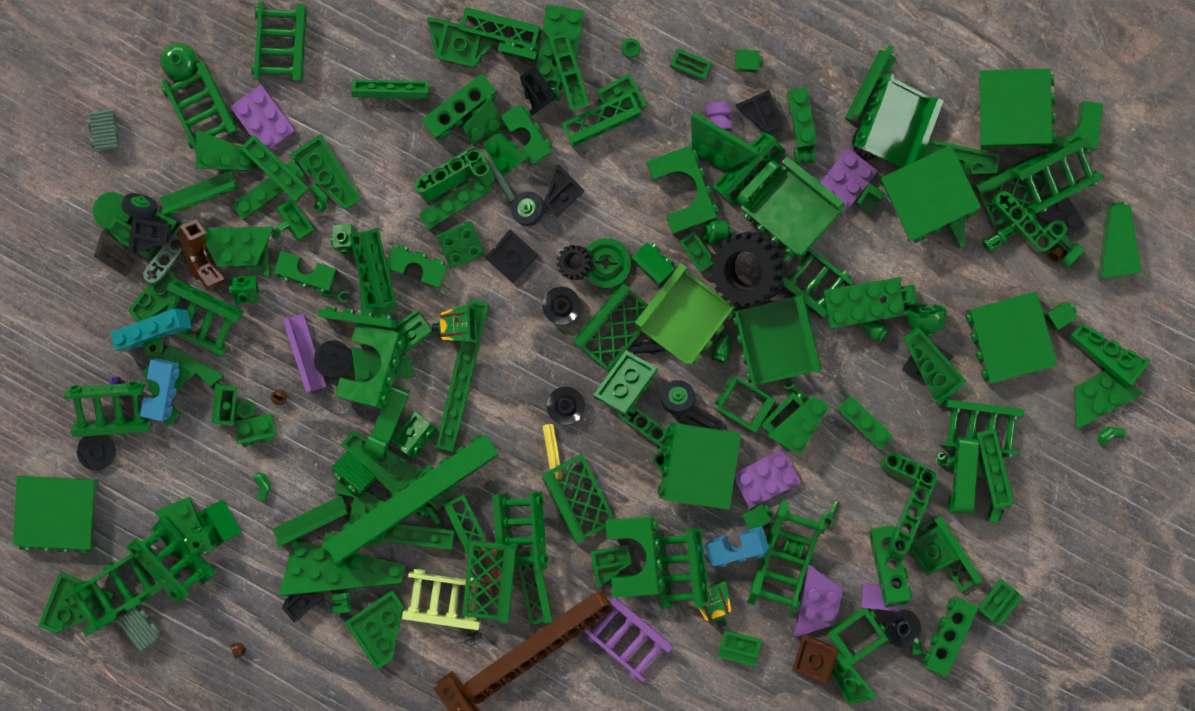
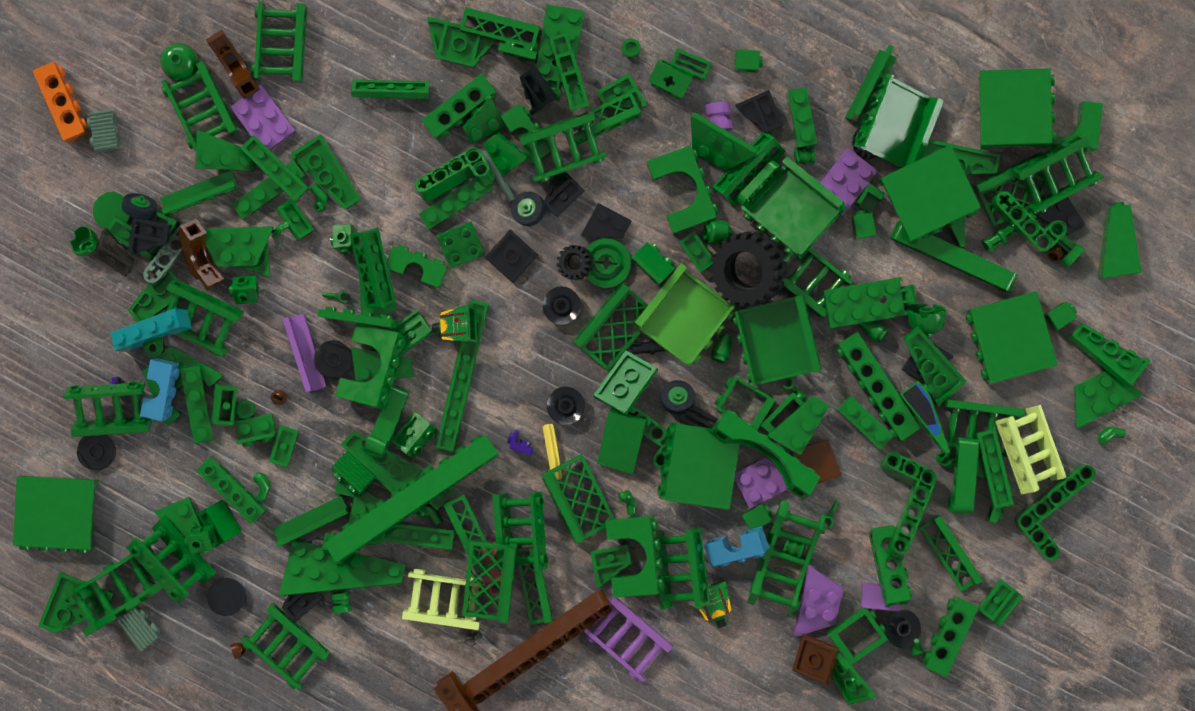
(45, 76): none -> orange brick
(84, 241): none -> green hair
(196, 404): none -> green plate
(226, 596): none -> black tile
(232, 489): none -> green brick
(233, 64): none -> reddish brown arch
(284, 446): none -> green plate
(289, 267): green arch -> none
(304, 639): none -> green fence
(378, 628): green plate -> none
(522, 446): none -> dark purple bracket
(566, 127): none -> green fence
(606, 224): none -> black wing
(621, 441): none -> green tile
(630, 501): none -> green arm
(665, 69): none -> green brick
(739, 648): green plate -> none
(797, 477): none -> green arch
(820, 459): none -> reddish brown tile
(863, 225): none -> green brick
(908, 425): none -> green brick
(921, 406): none -> slope
(933, 550): green tile -> none
(958, 259): none -> green beam
(1017, 454): none -> yellowish green fence
(1049, 507): none -> green beam

